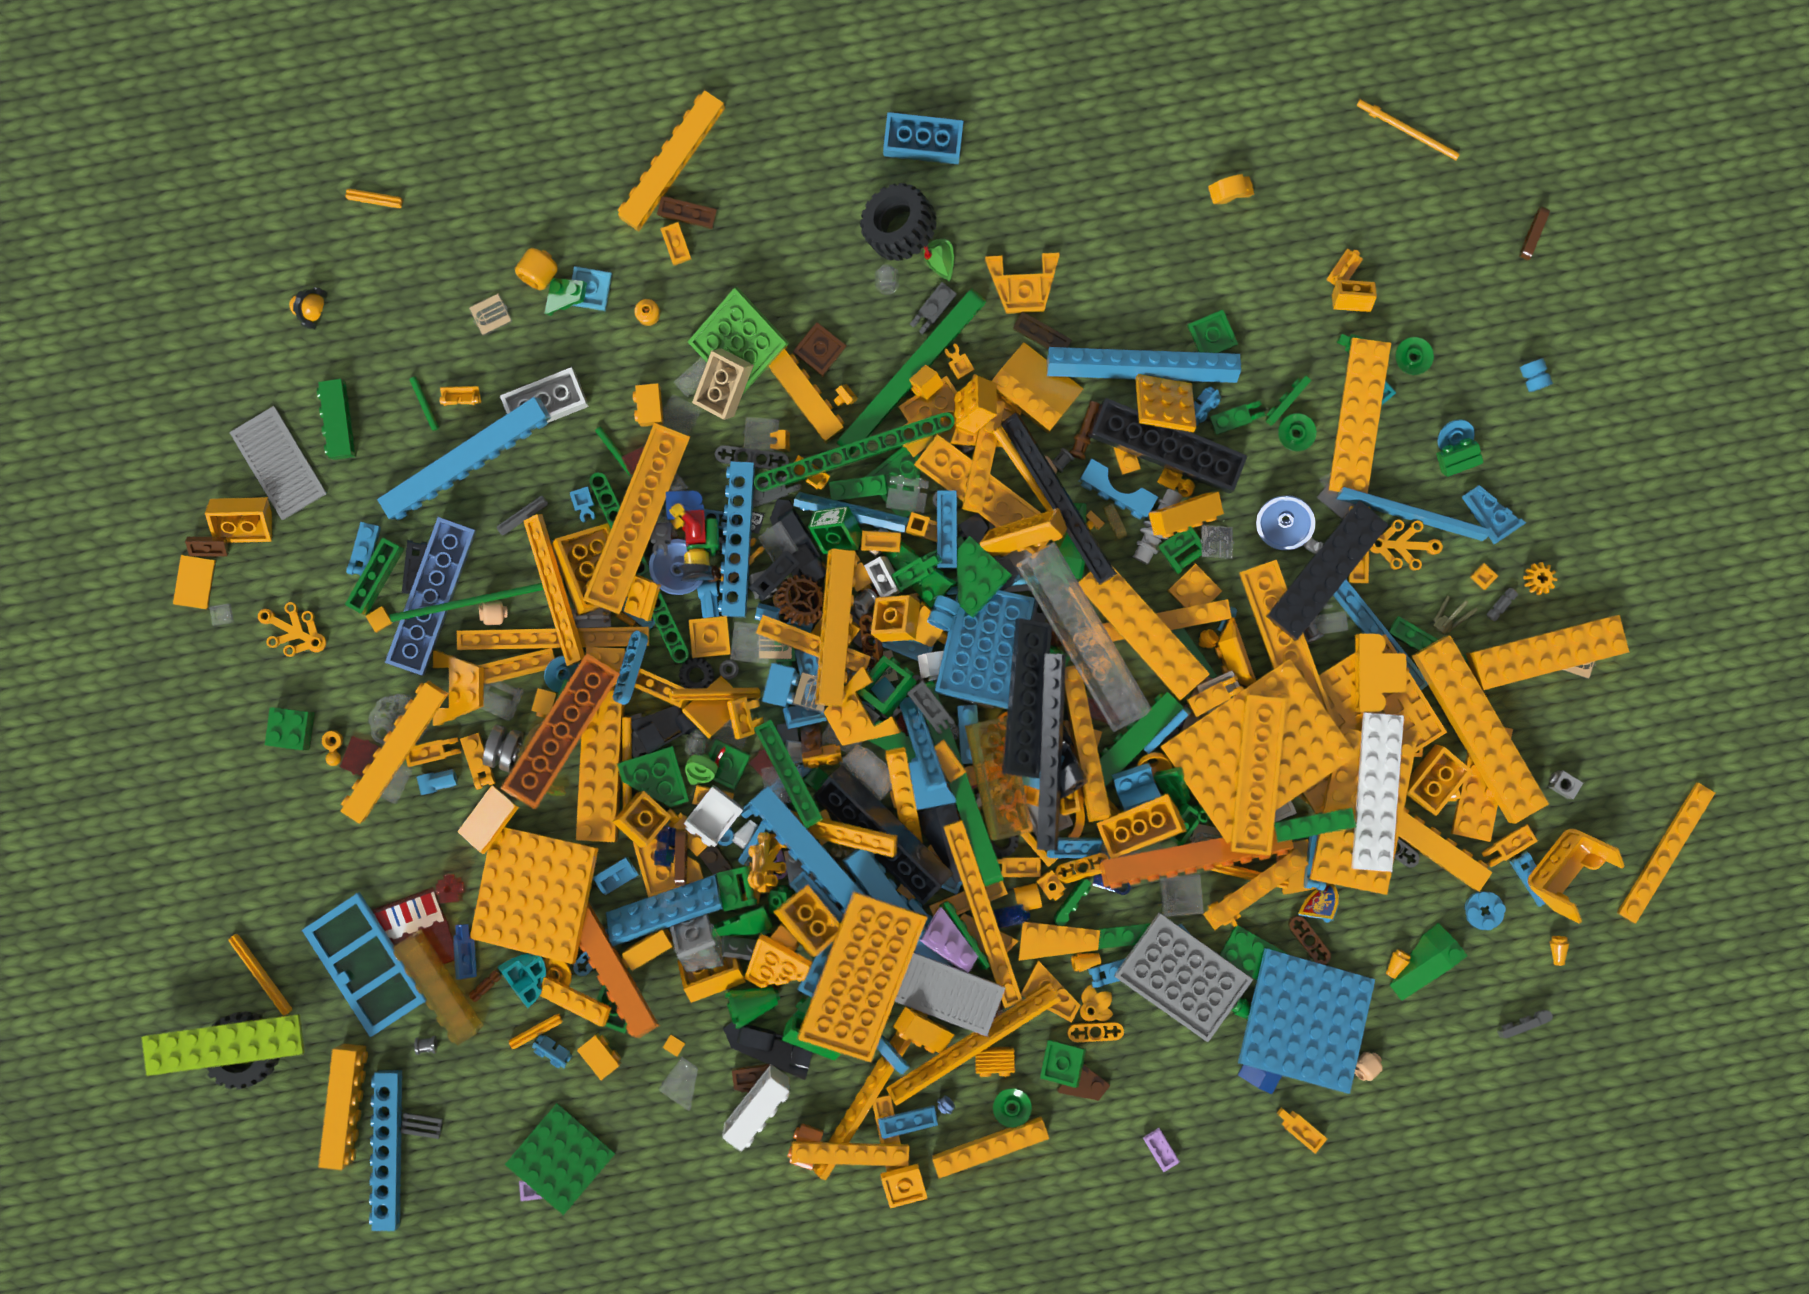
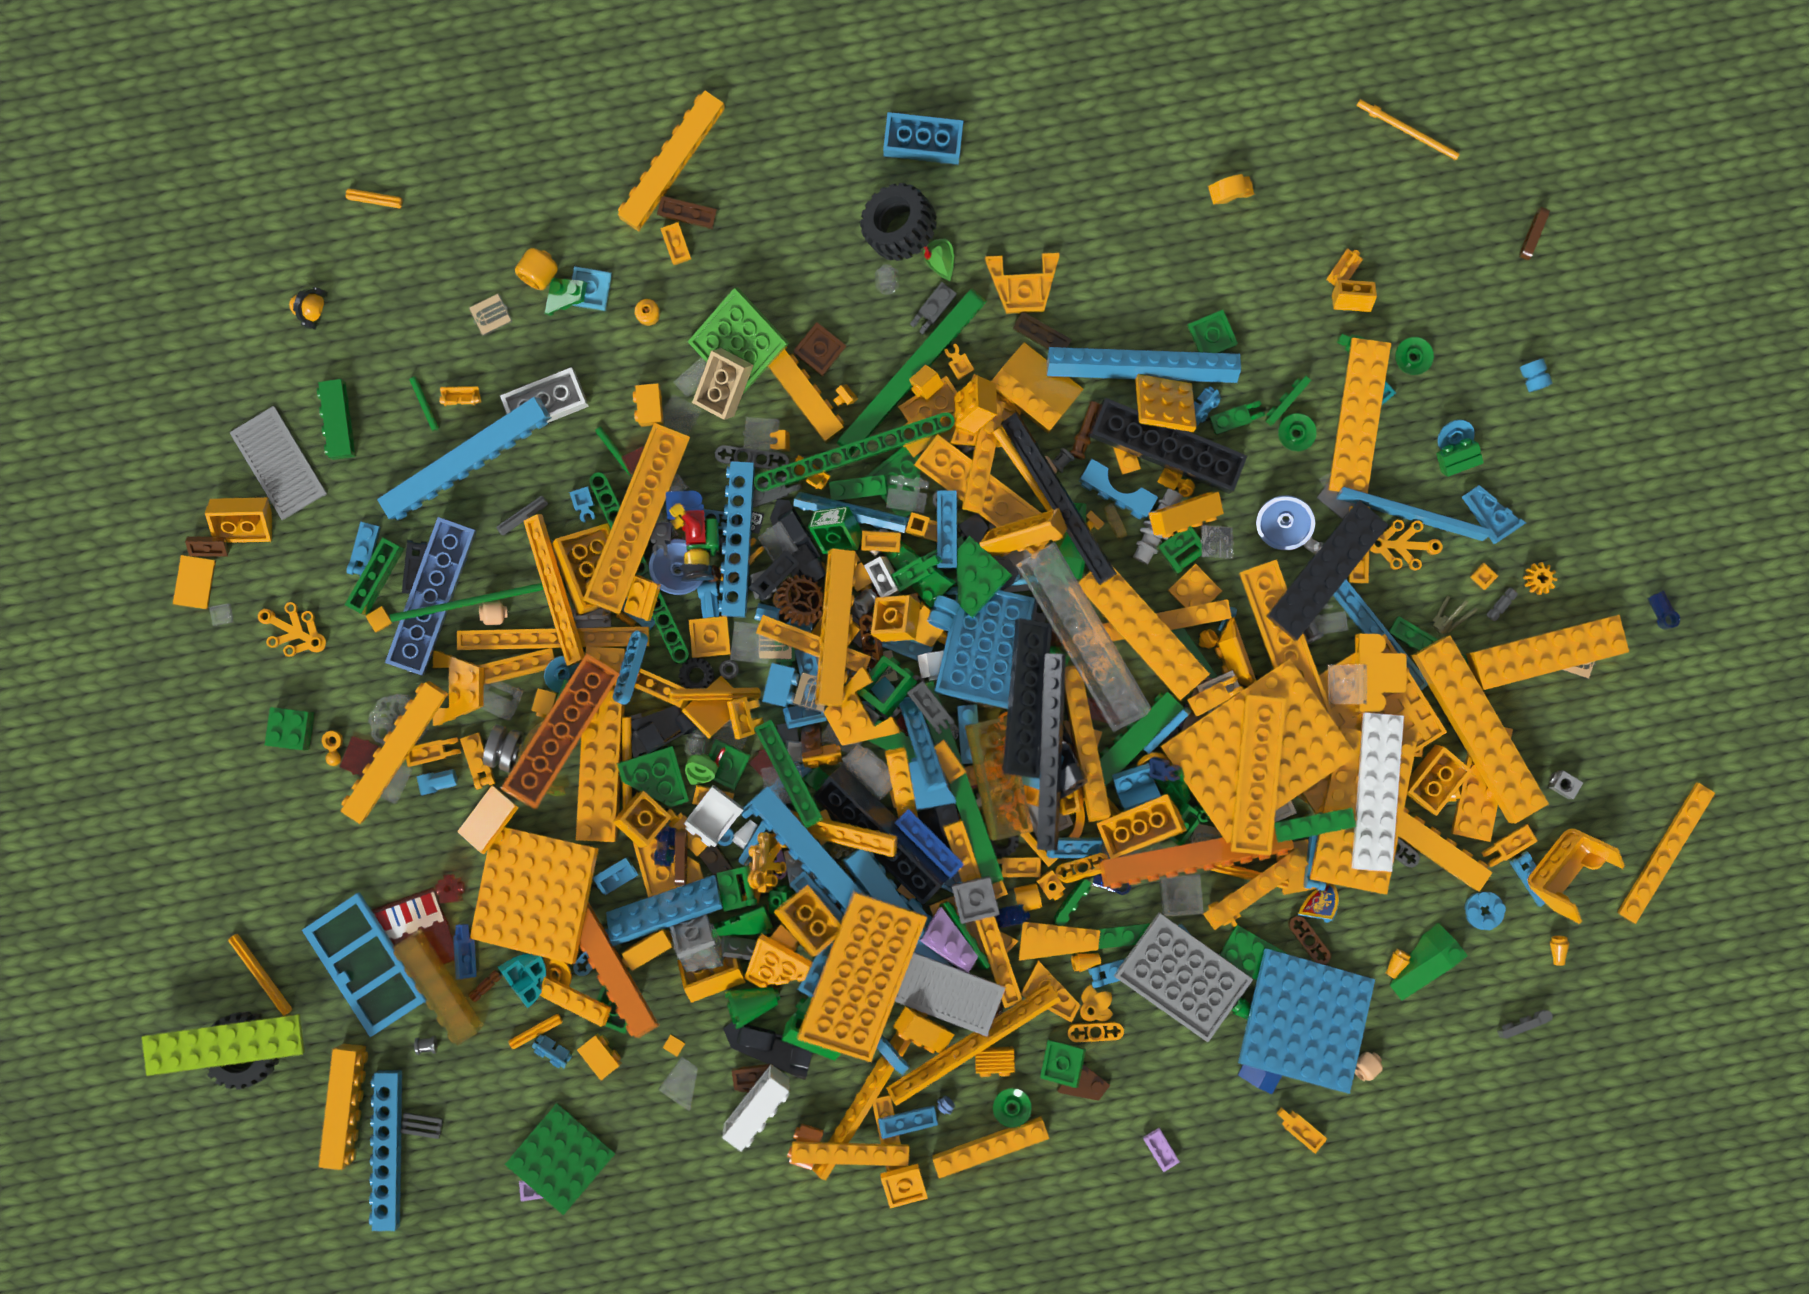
(929, 843): none -> blue plate
(975, 899): none -> flat silver plate
(1162, 770): none -> dark blue plate
(1347, 684): none -> clear plate
(1663, 608): none -> clear blue piece

